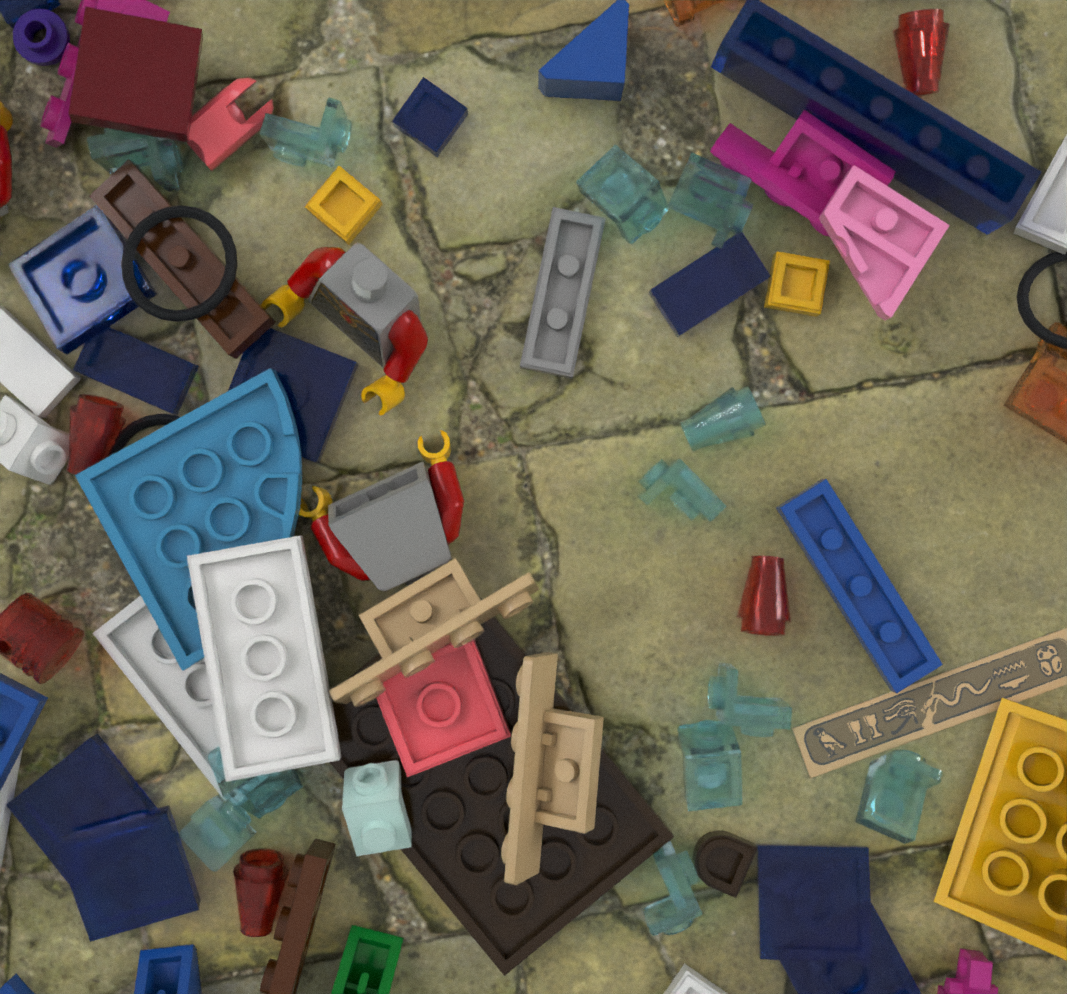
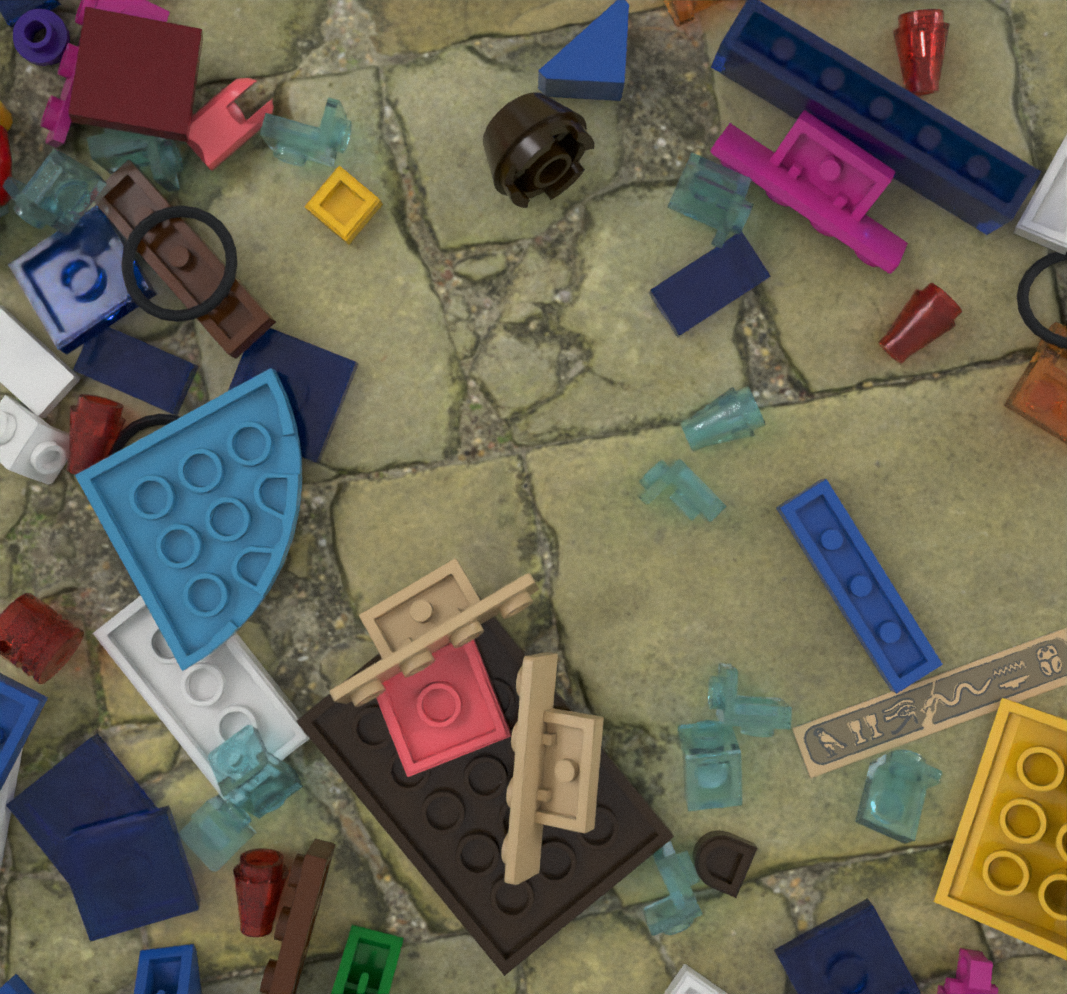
(56, 193): none -> clear light blue bracket
(264, 658): white tile -> none
(367, 306): torso -> none
(376, 808): light aqua bracket -> none
(394, 526): light grey torso -> none
(430, 117): clear blue tile -> none
(535, 148): none -> dark brown cone
(562, 292): light grey tile -> none
(624, 193): clear light blue bracket -> none
(765, 599): clear red cone -> none
(797, 284): yellow tile -> none
(814, 902): clear blue tile -> none
(880, 237): bright pink wing -> none
(920, 322): none -> clear red cone

